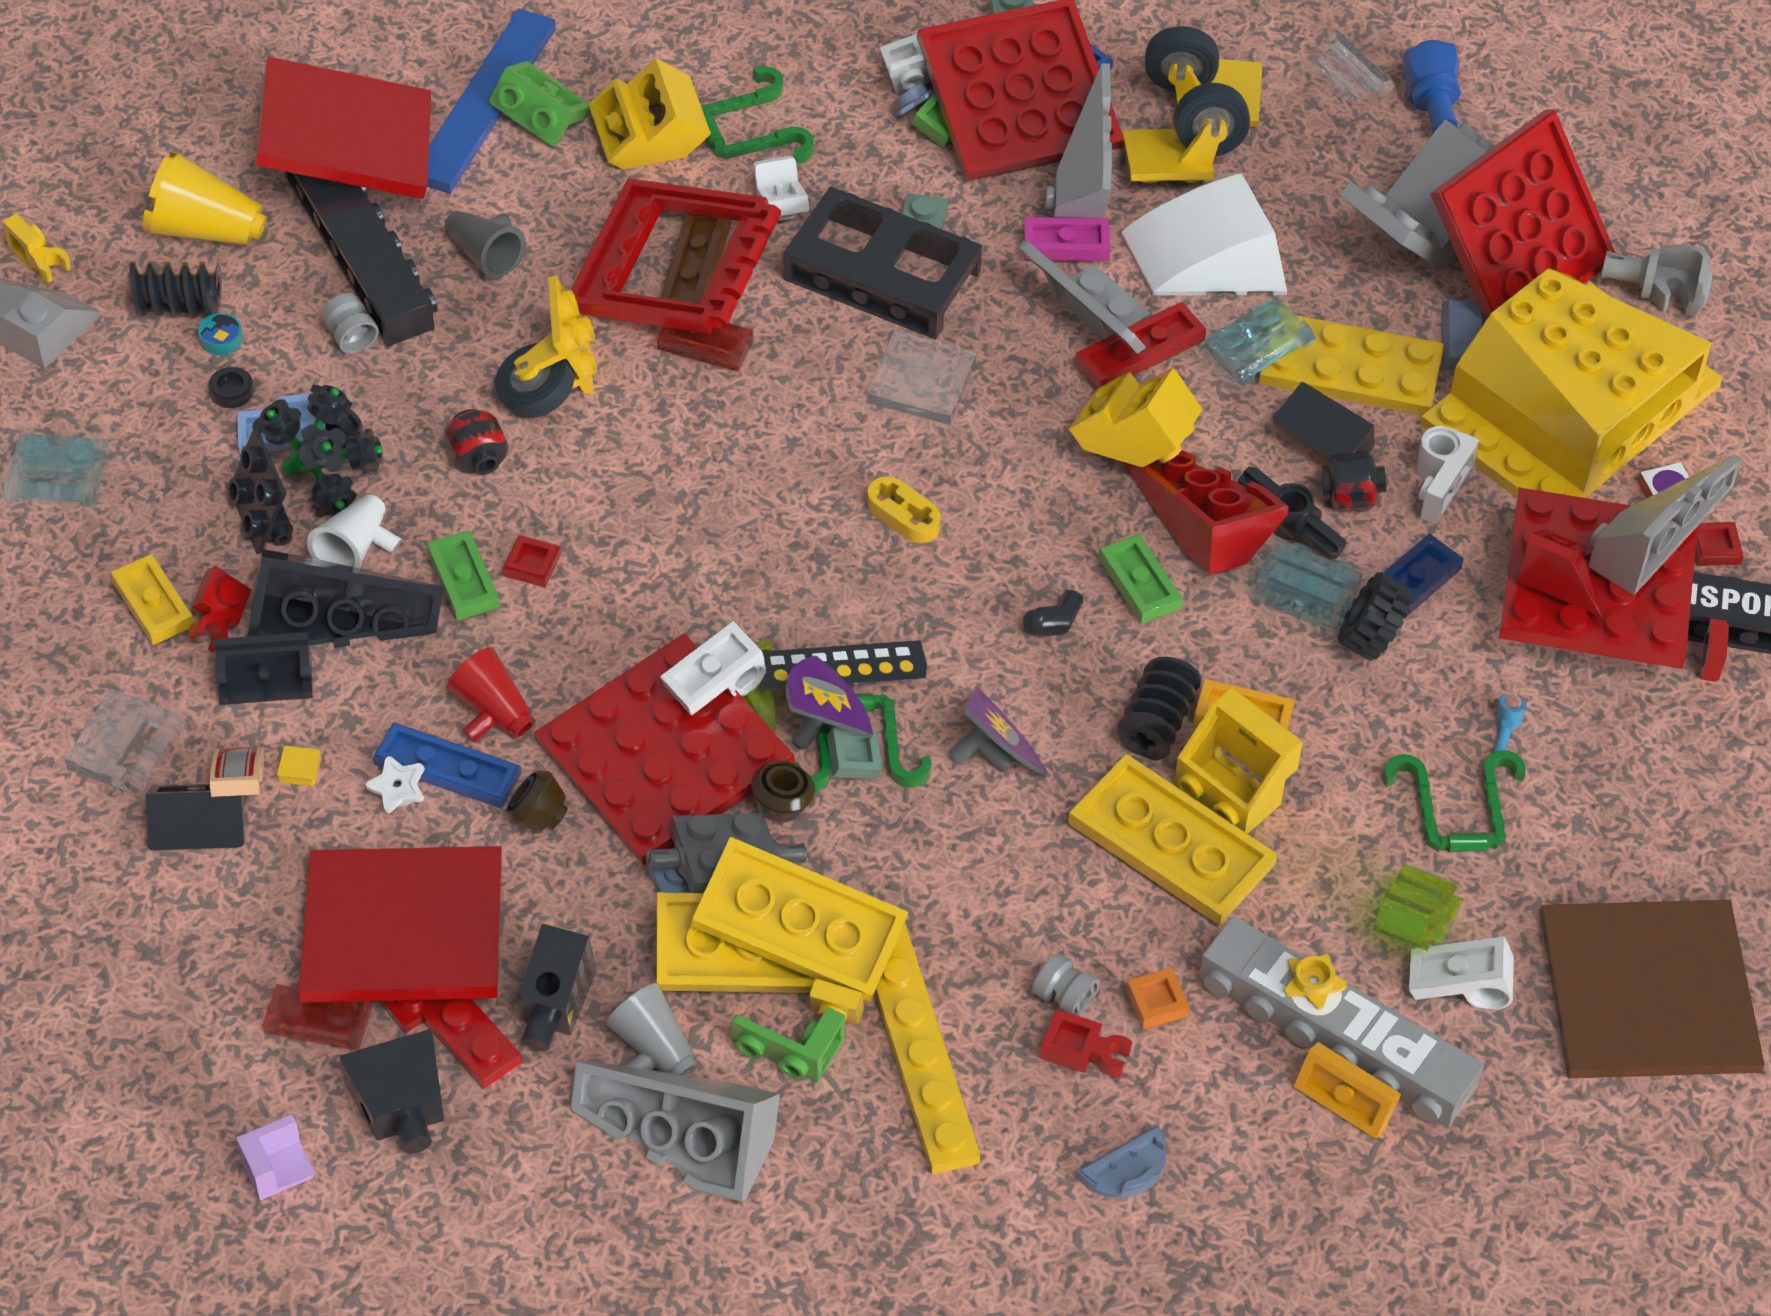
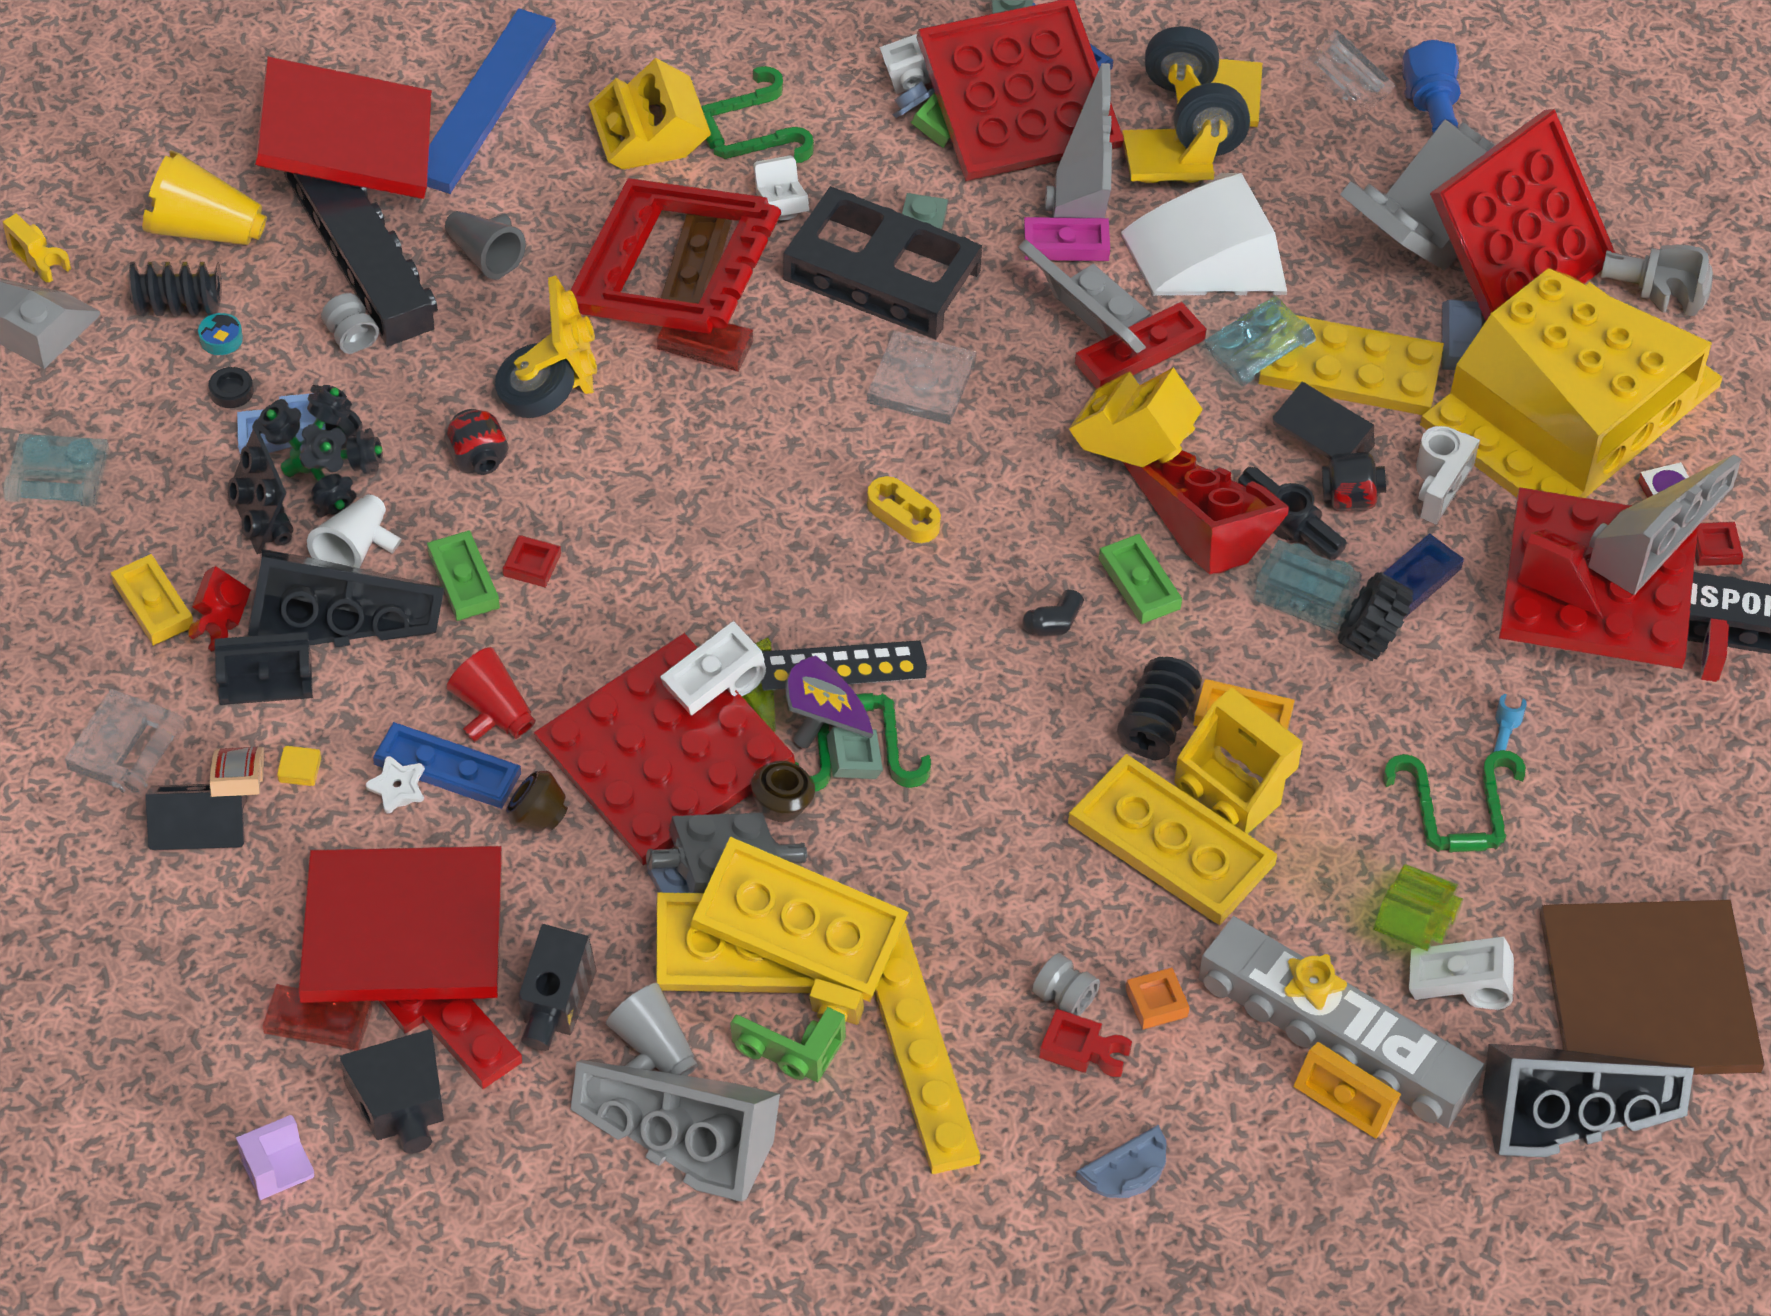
(538, 101): bright green bracket -> none
(994, 737): shield -> none
(1559, 1096): none -> black wedge

